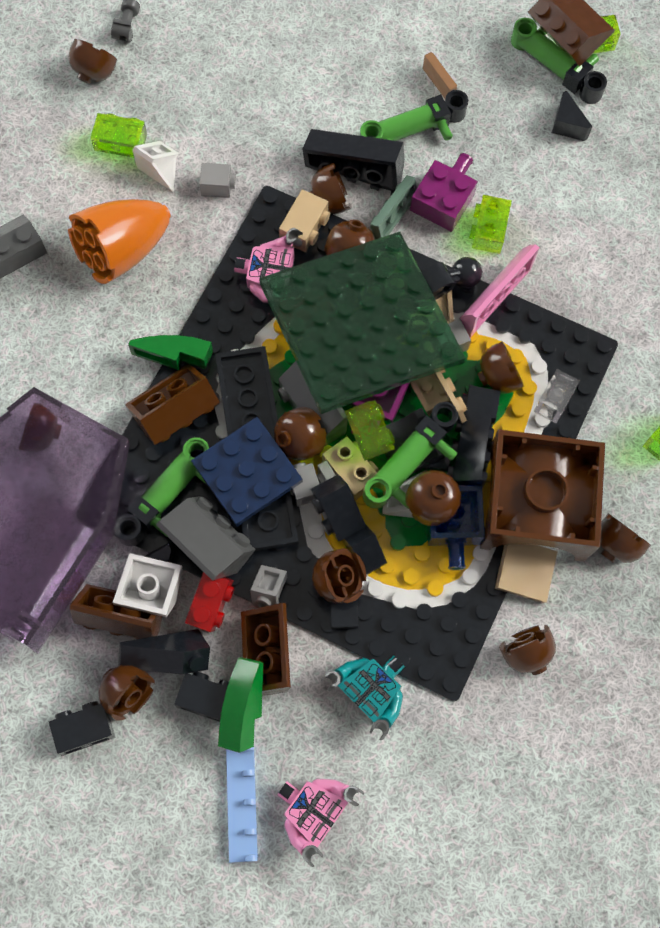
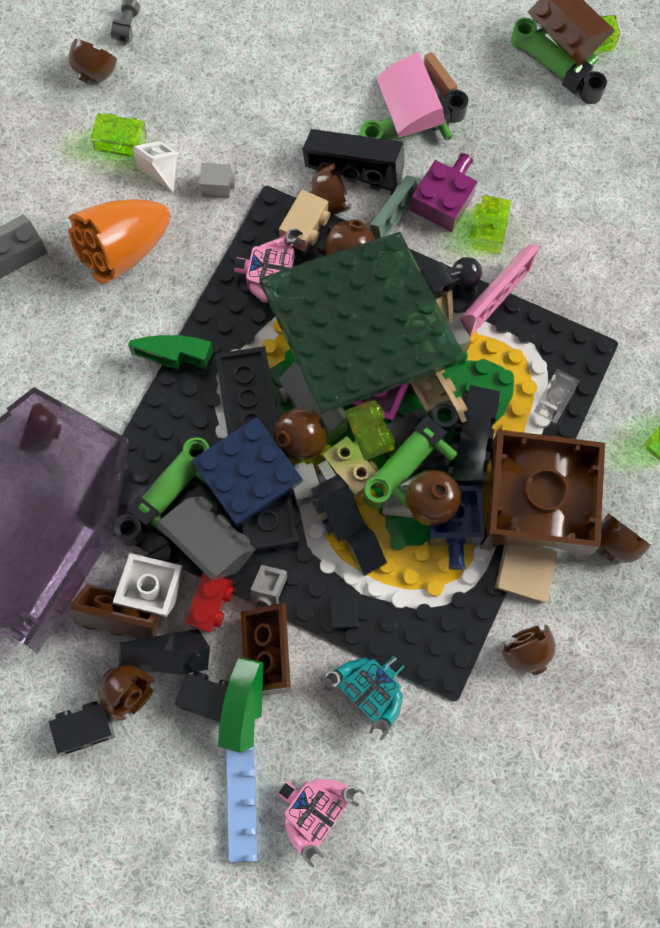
(173, 403): reddish brown slope -> none
(339, 576): reddish brown cylinder -> none
(410, 96): none -> bright pink slope
(499, 370): reddish brown cylinder -> none
(571, 120): black slope -> none

